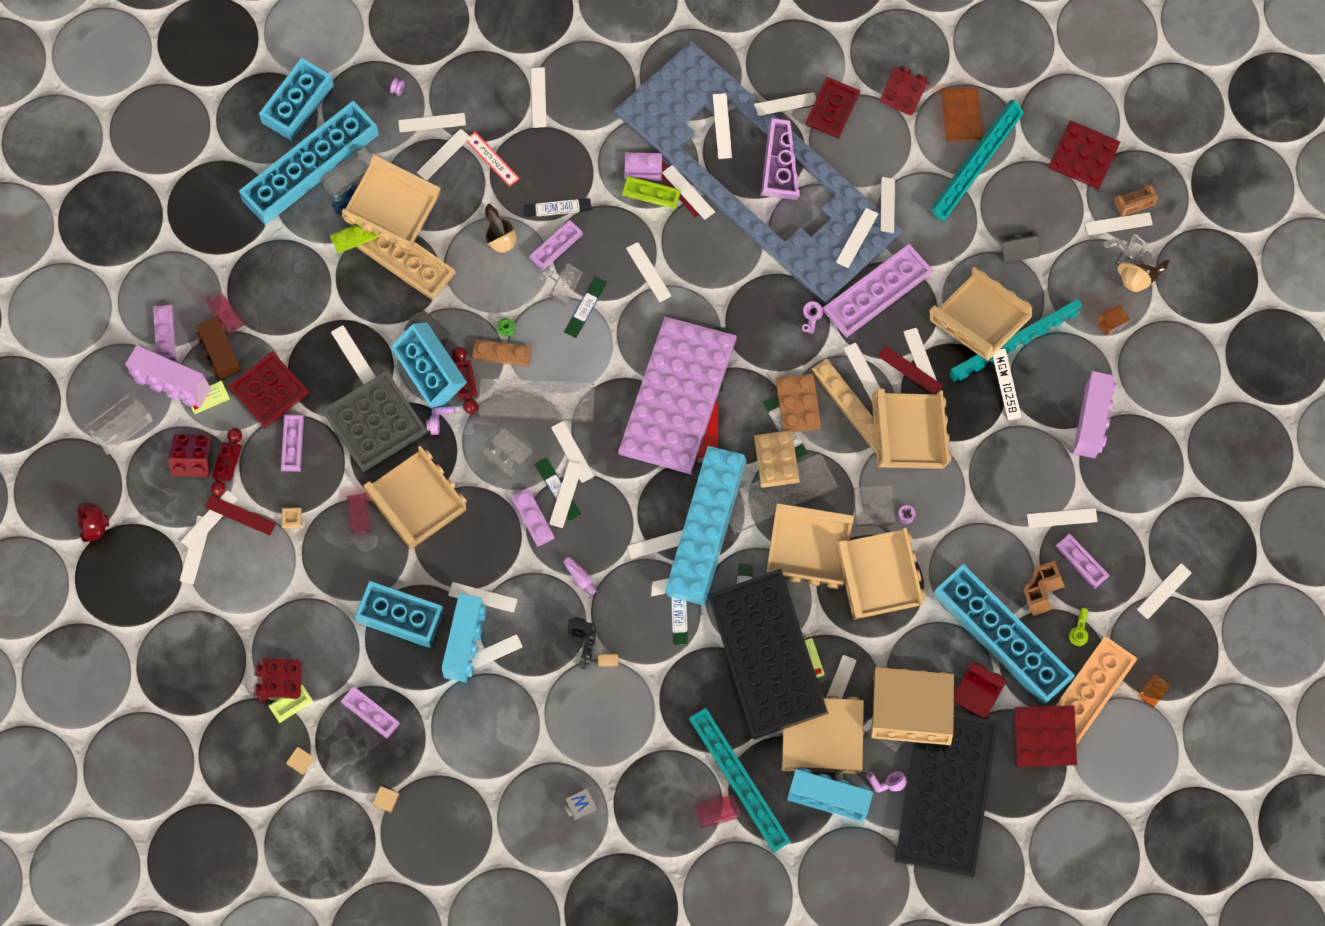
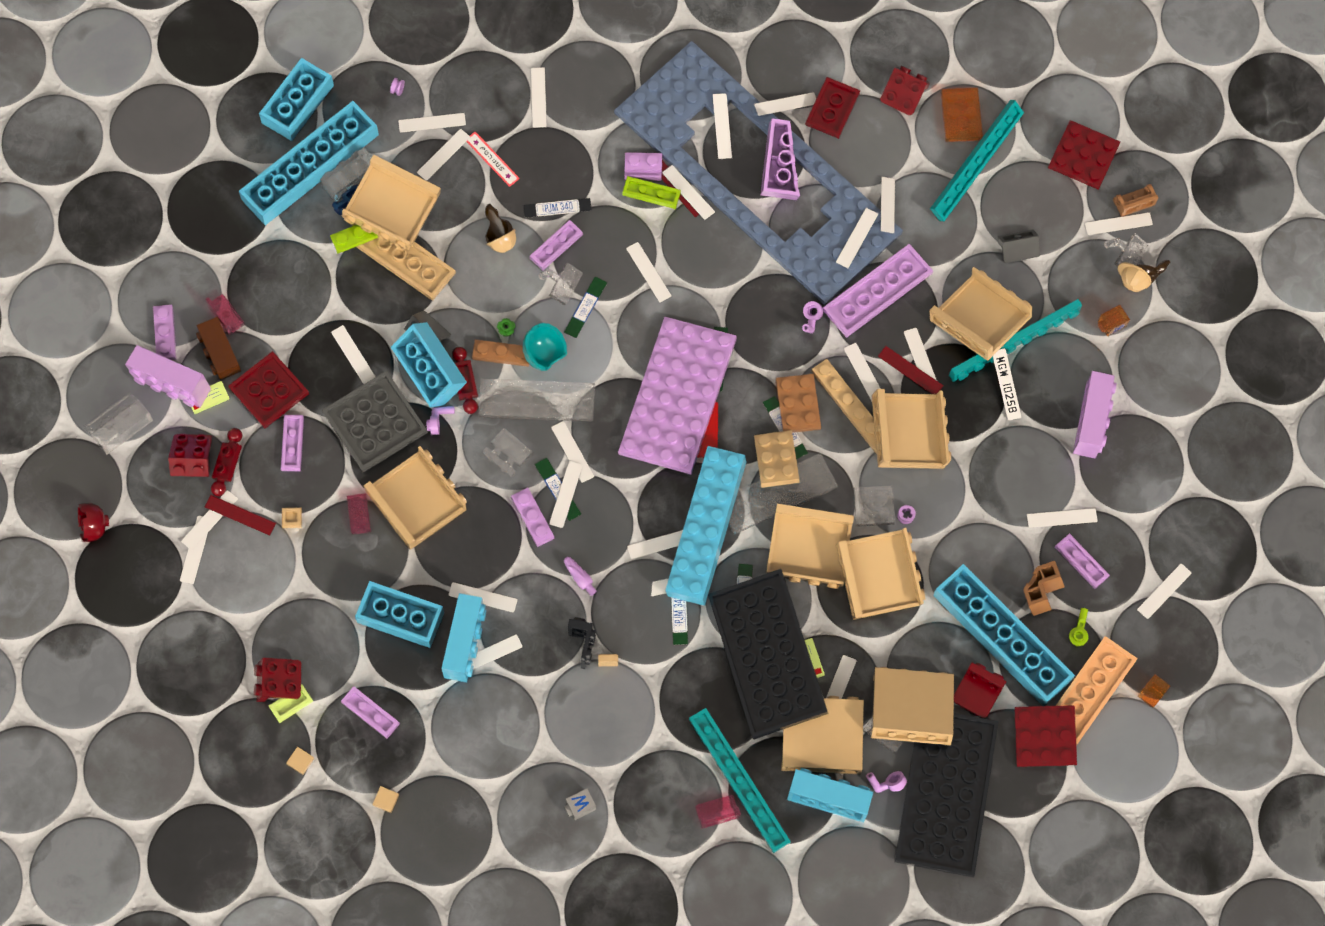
(544, 346): none -> teal cylinder

